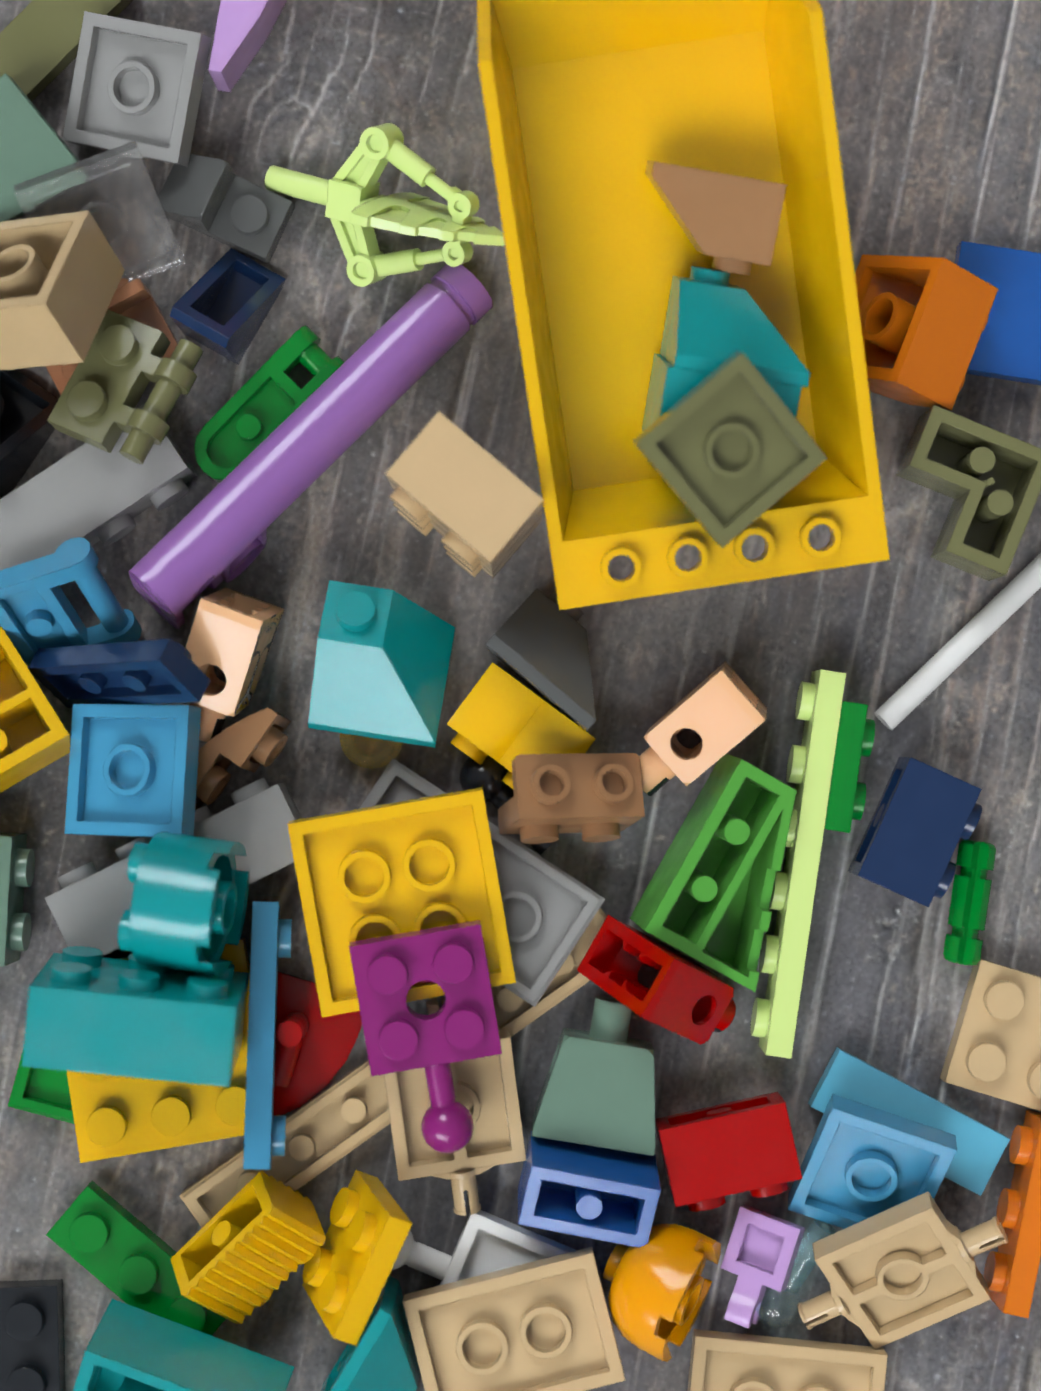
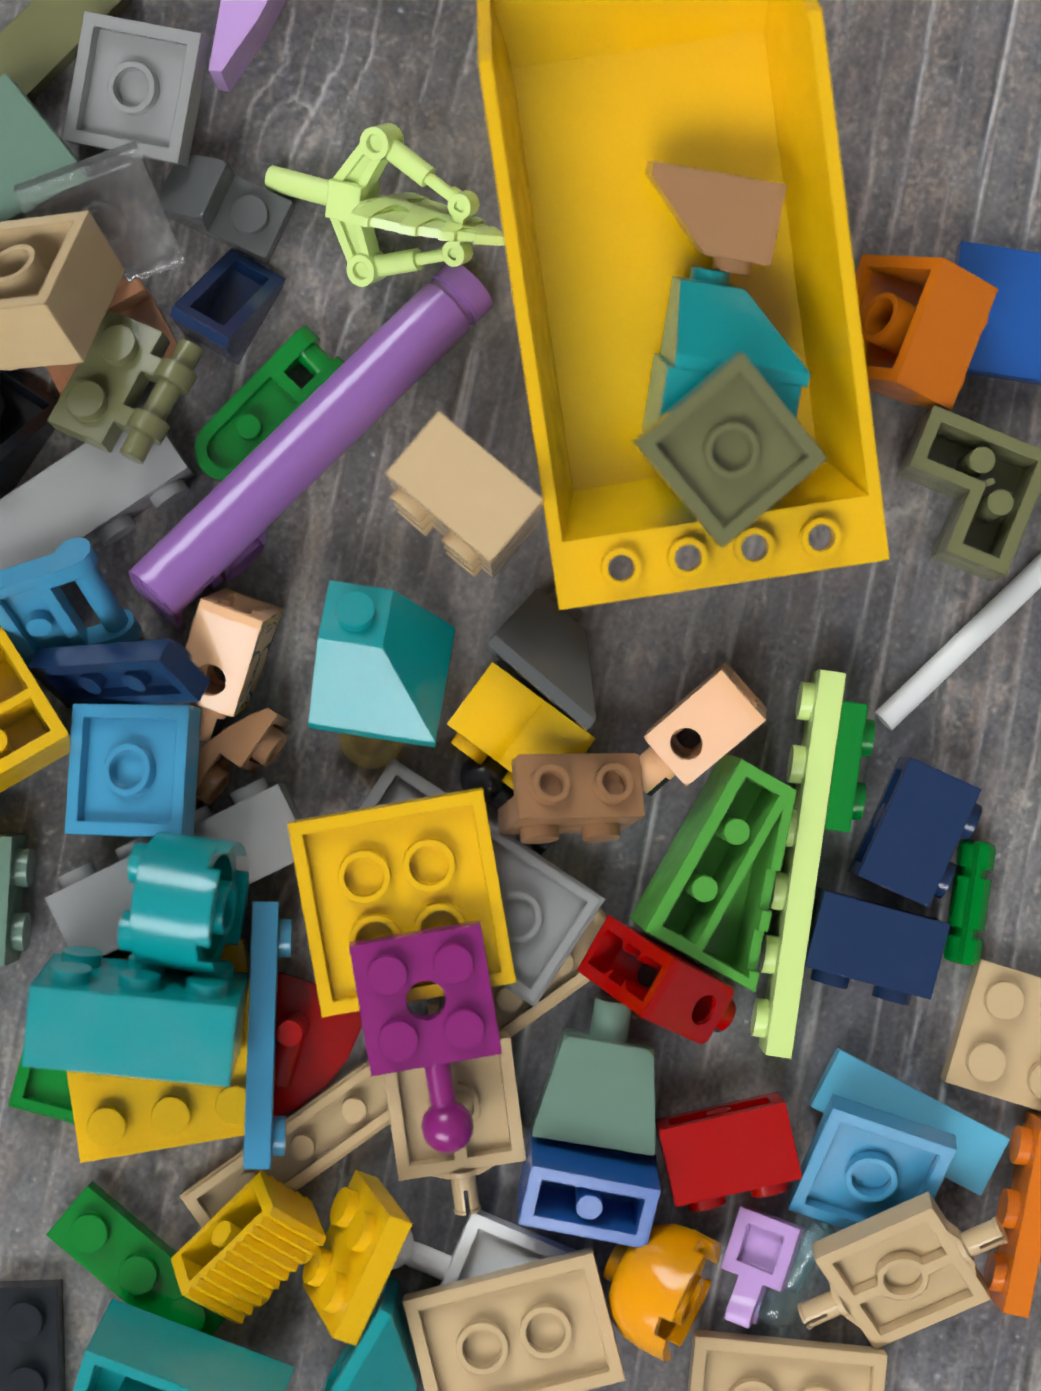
(875, 946): none -> dark blue brick

